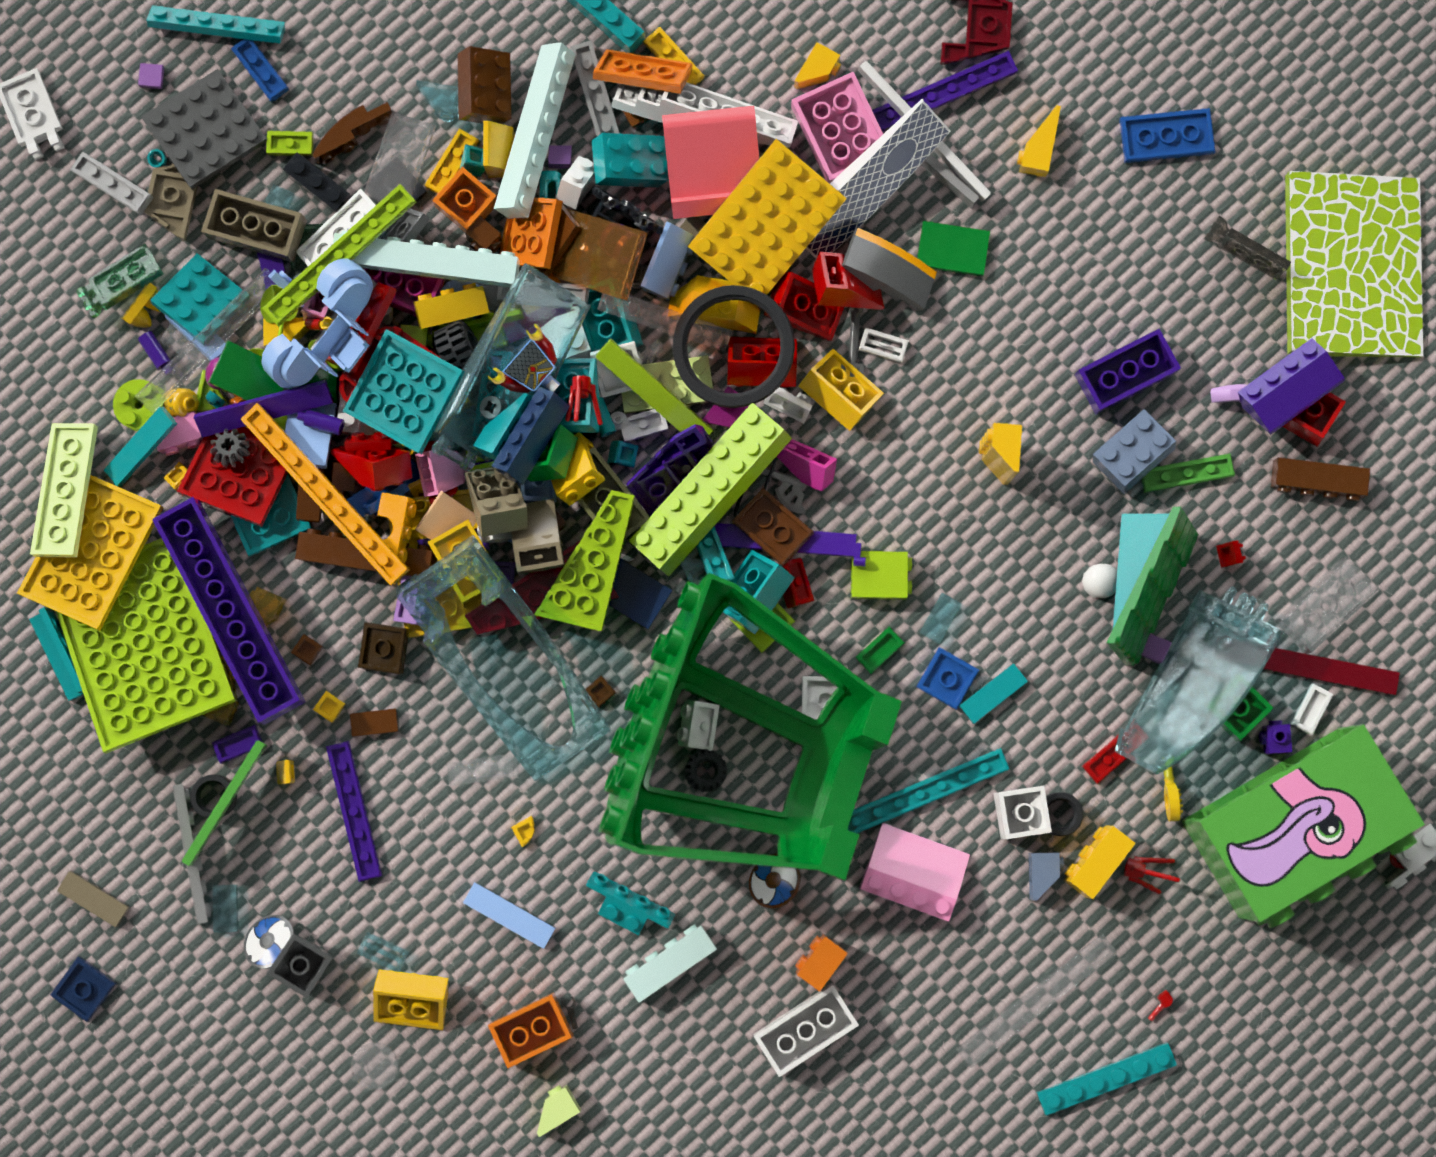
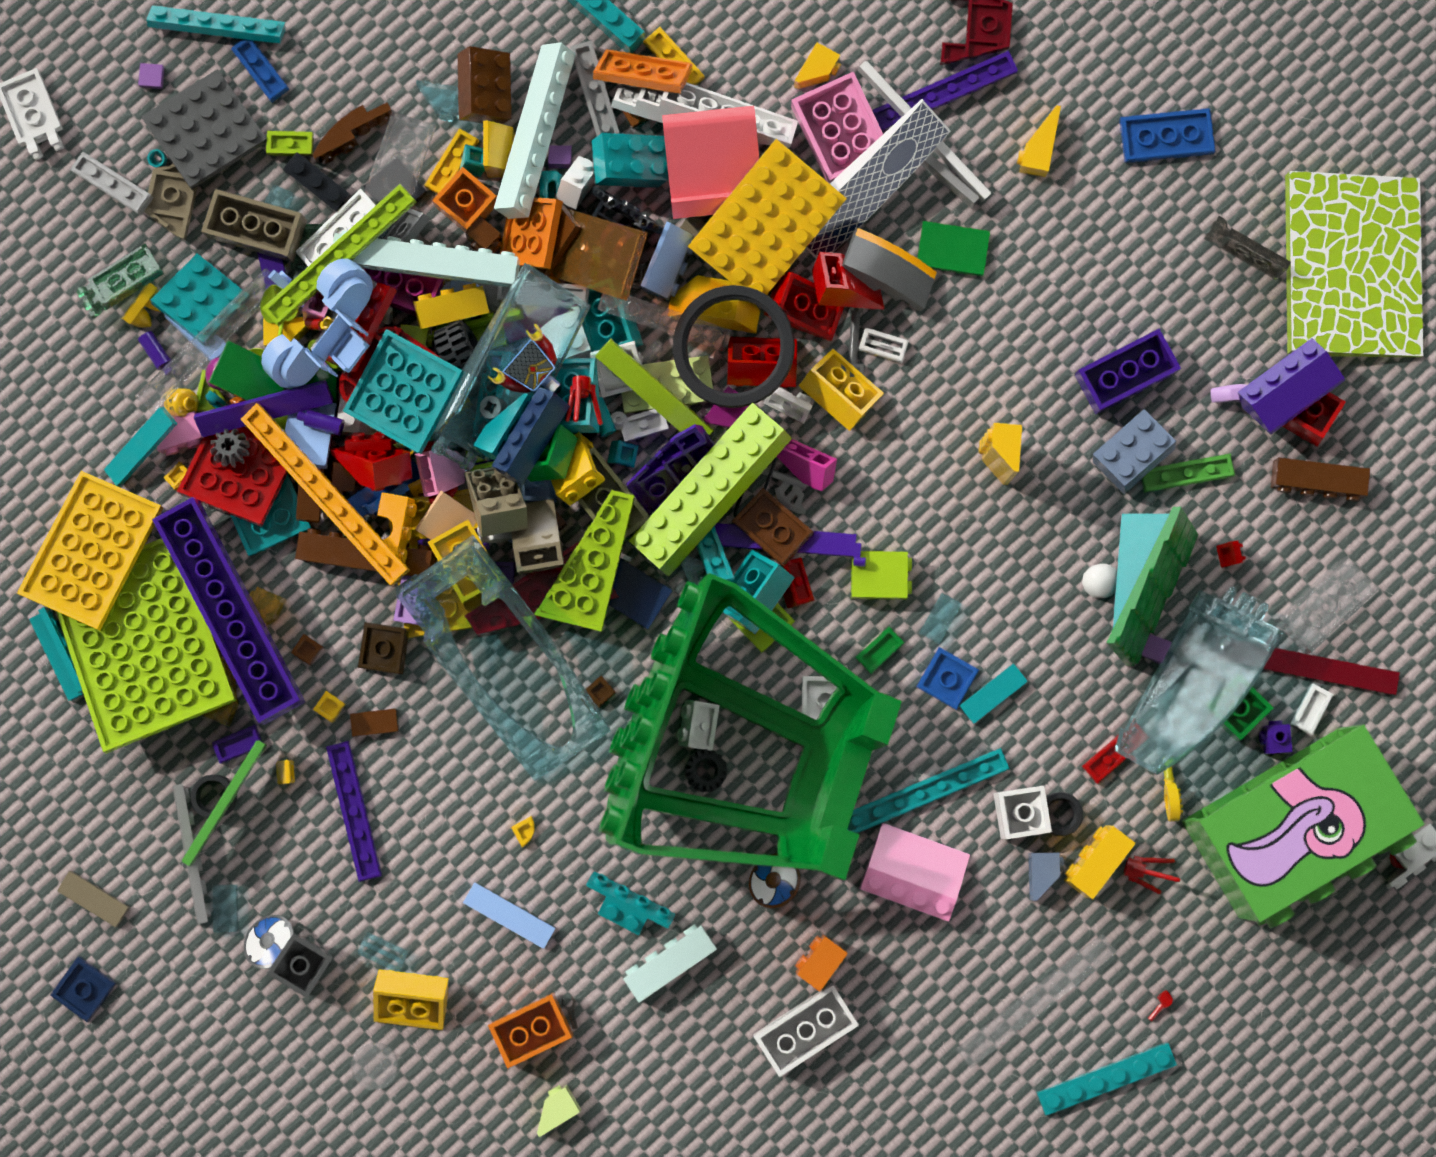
(64, 490): yellowish green plate -> none
(127, 406): lime wheel -> none
(483, 769): clear plate -> none

